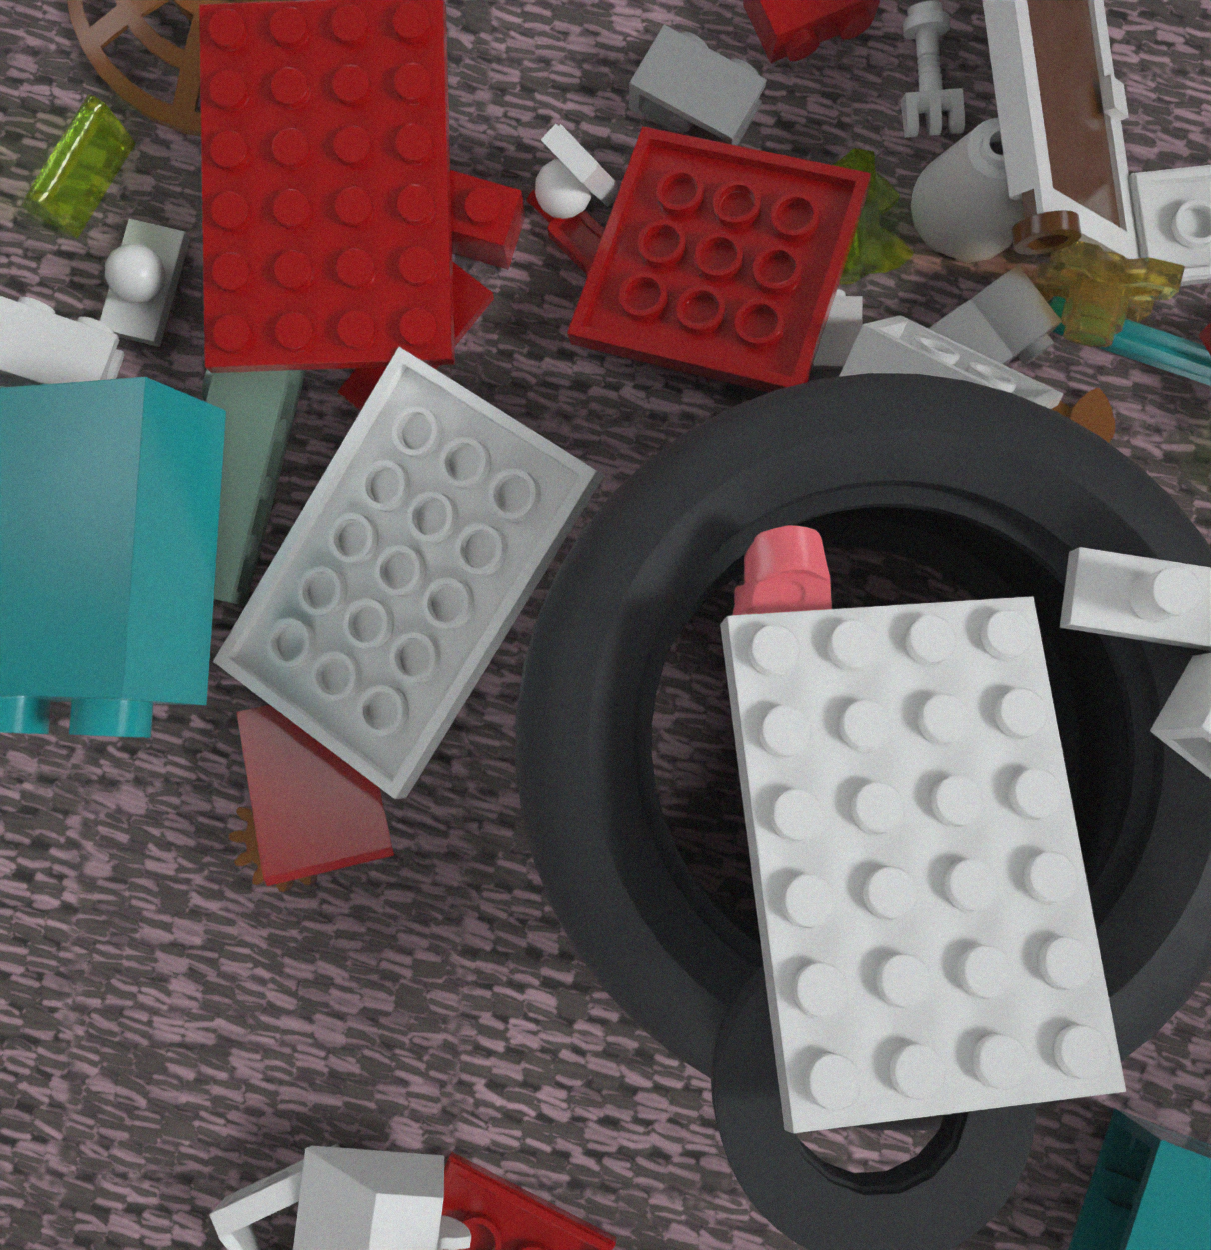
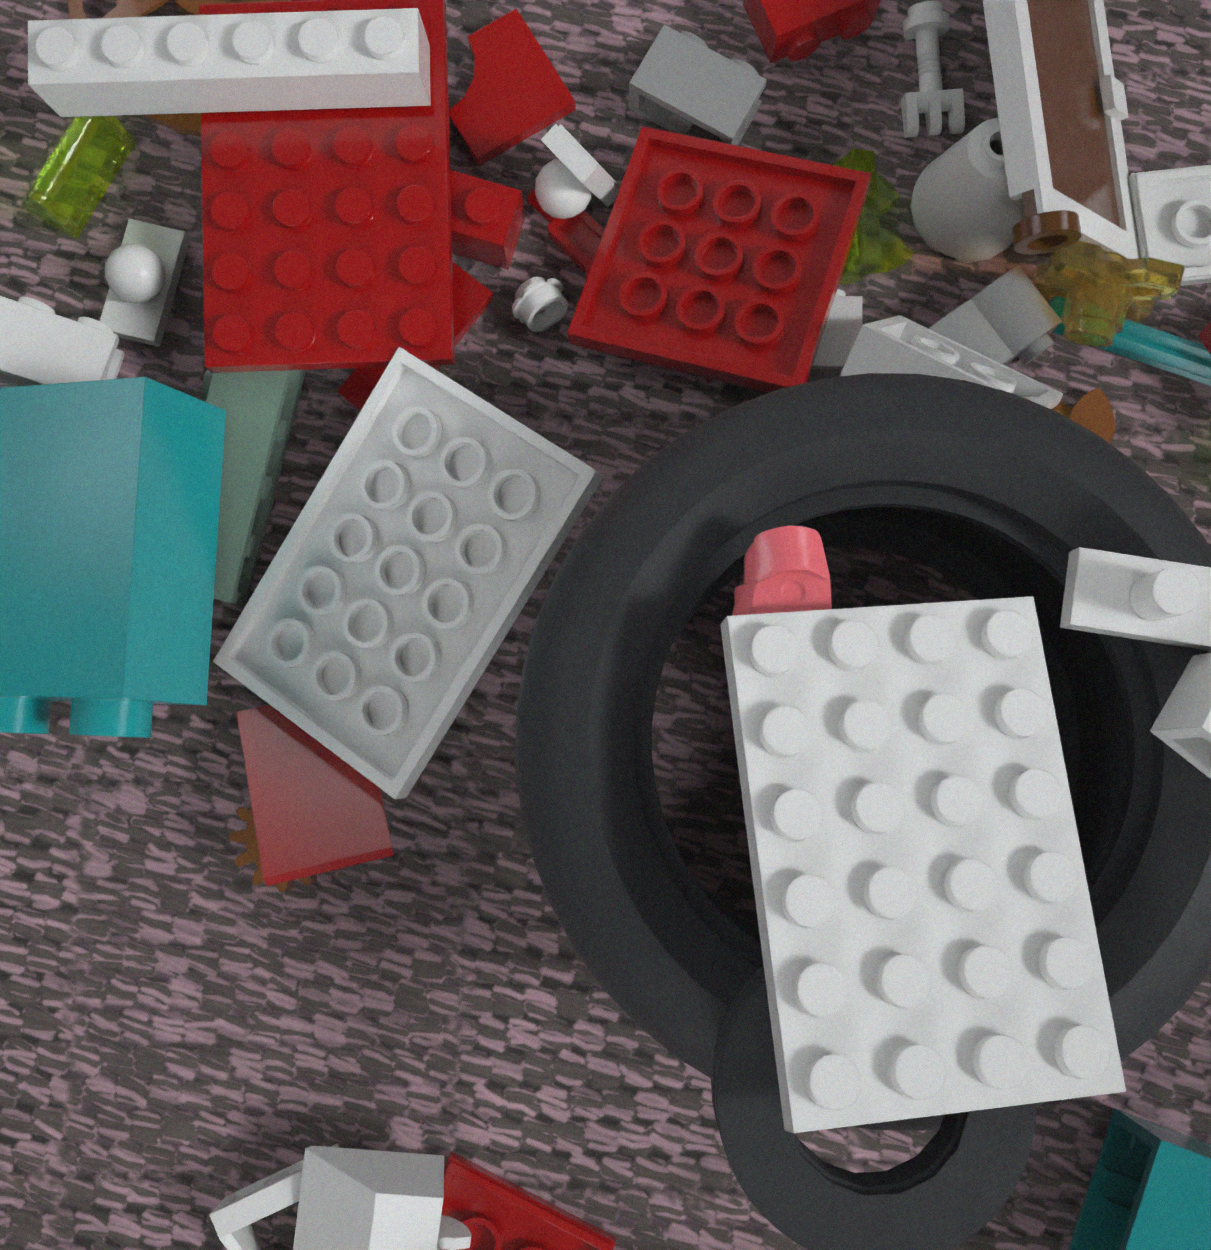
(230, 62): none -> white brick
(511, 90): none -> red tile
(536, 296): none -> white plate

